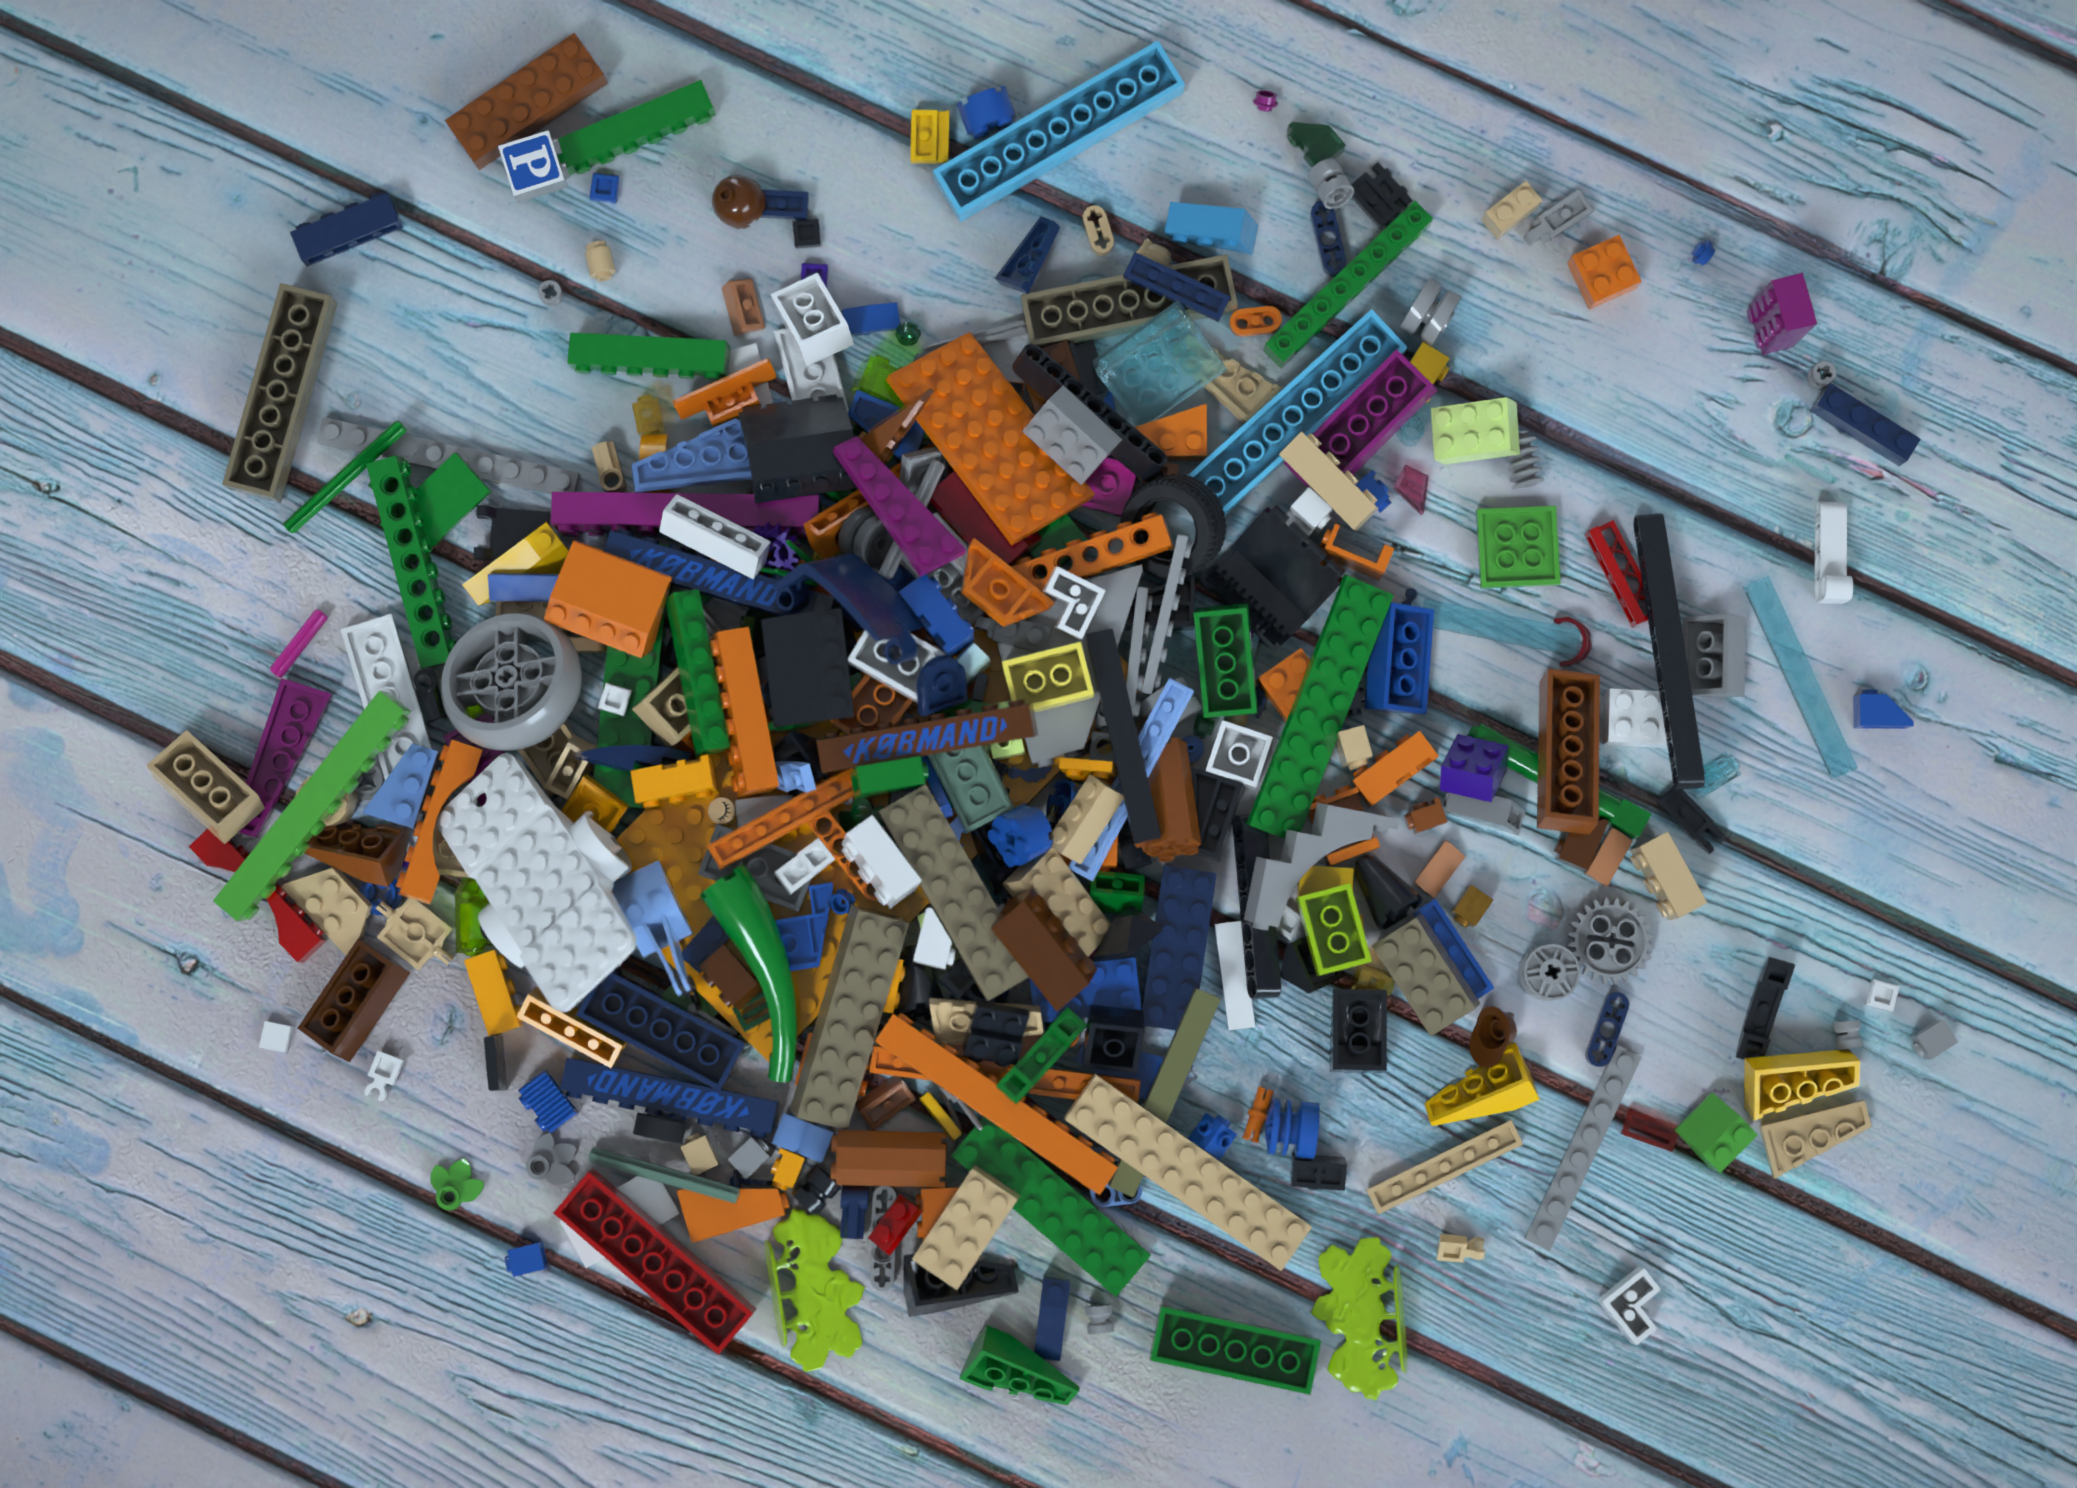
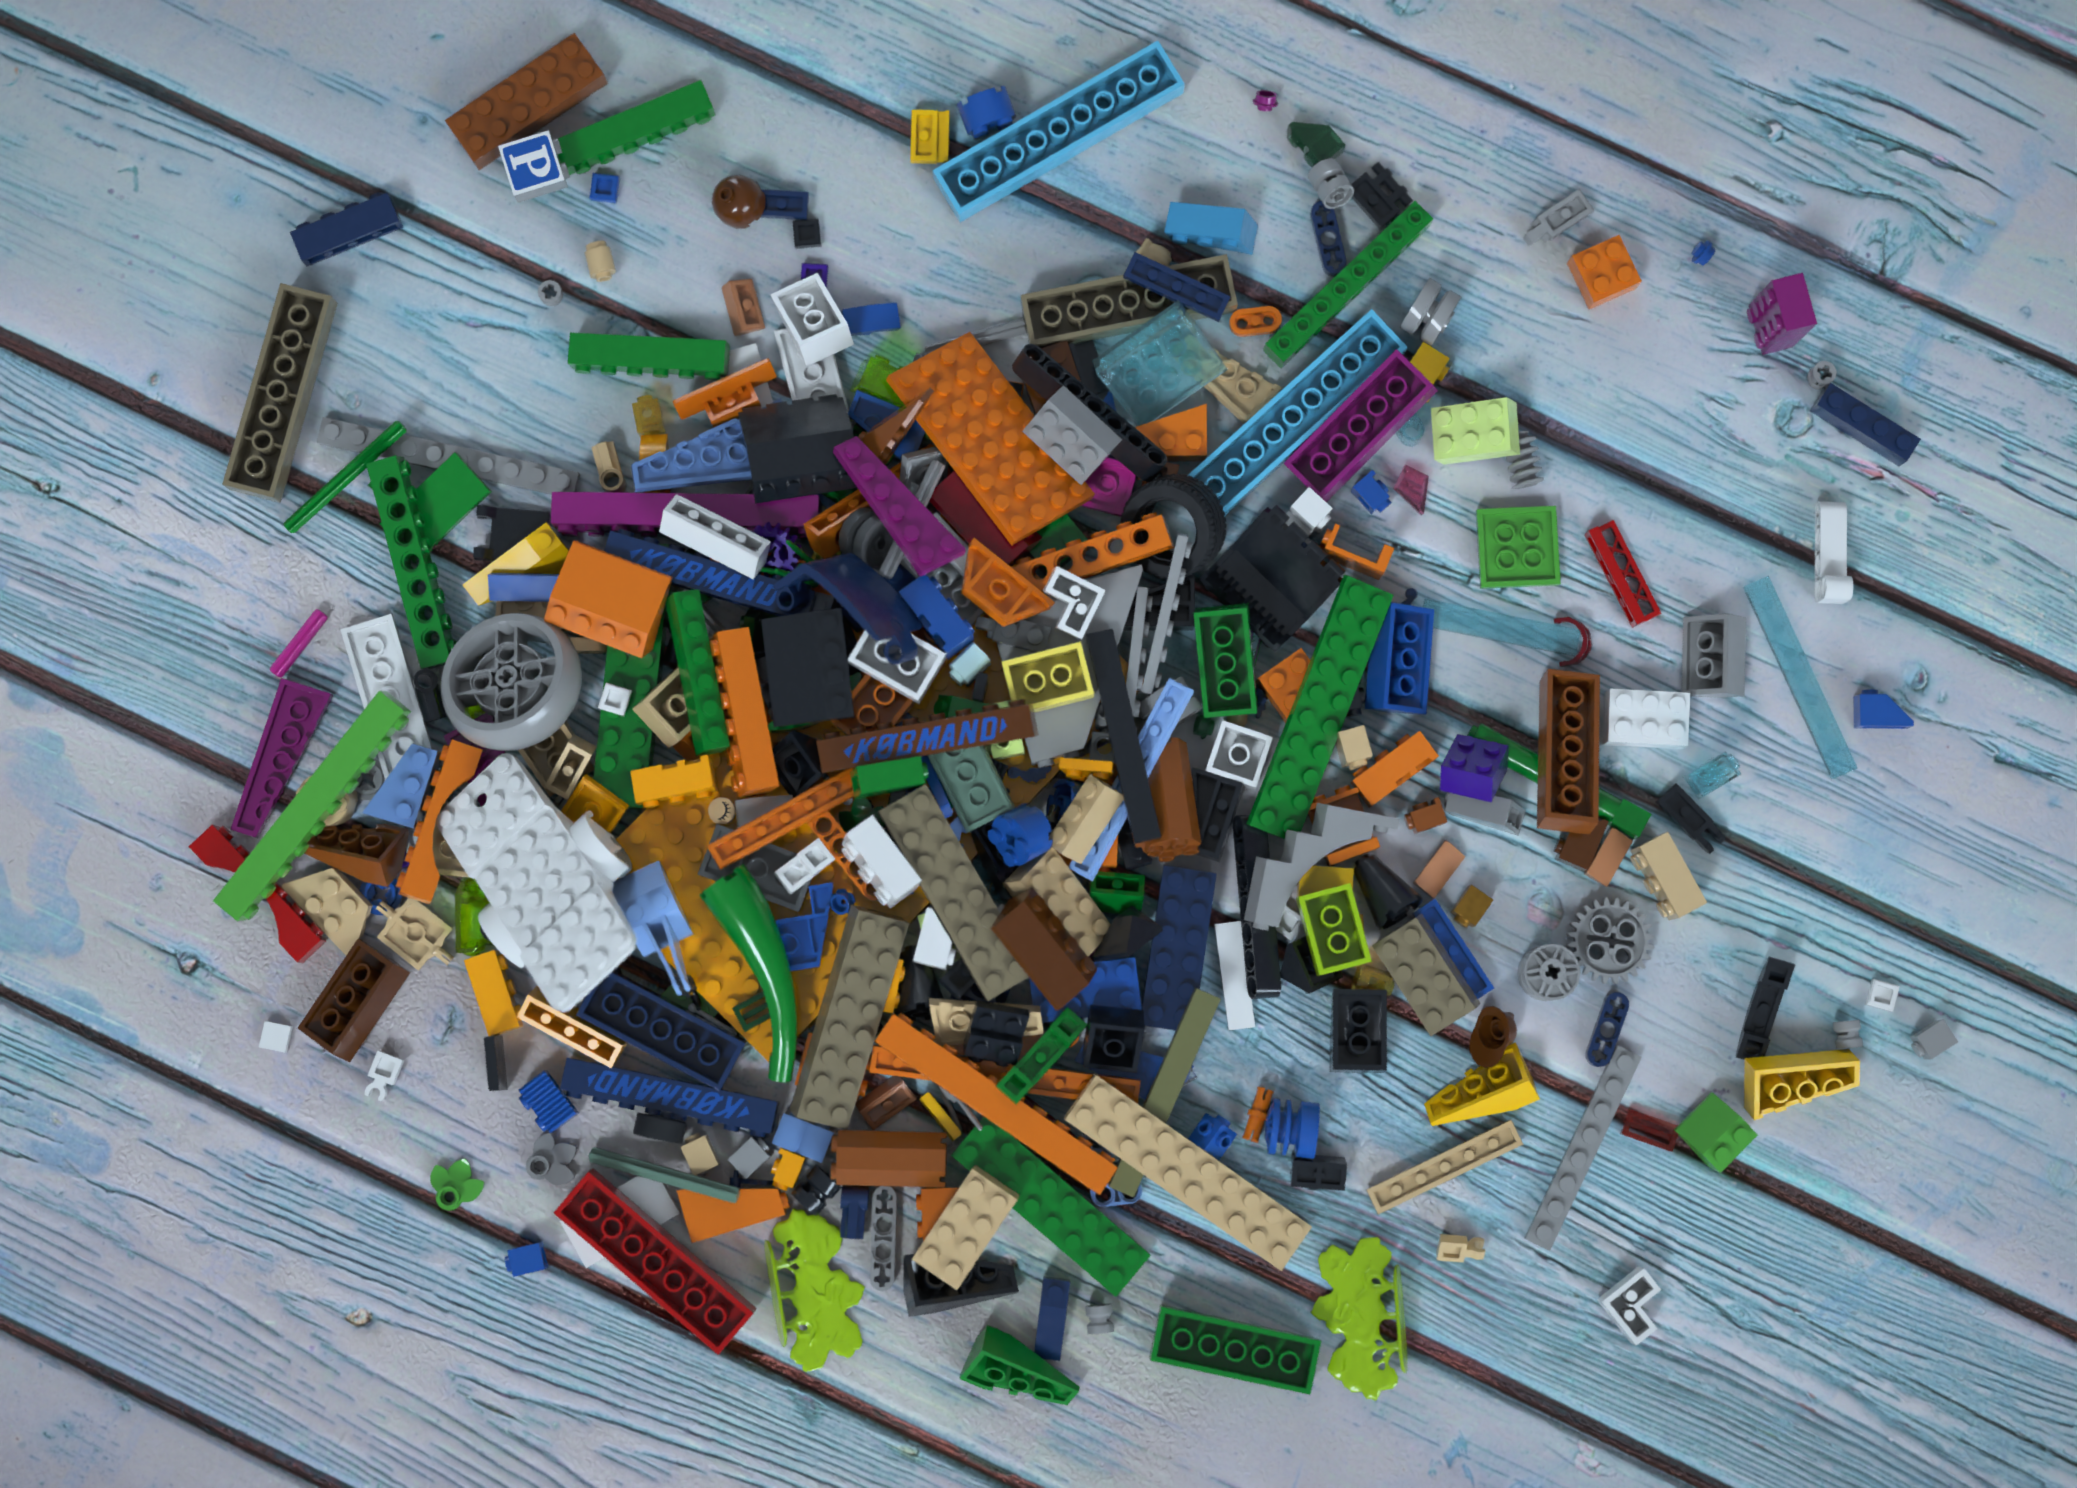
(205, 786): tan brick -> none
(625, 756): dark blue slope -> none
(704, 944): dark blue plate -> none
(730, 977): reddish brown brick -> none
(794, 776): light blue slope -> none
(895, 1224): red plate -> none
(907, 333): clear green plate -> none
(941, 685): dark blue tile -> none
(1029, 256): dark blue wing -> none
(1104, 229): tan beam -> none
(1197, 745): blue tile -> none
(1329, 481): tan brick -> none
(1511, 210): tan brick -> none
(1669, 652): black beam -> none
(1800, 1138): tan wing -> none

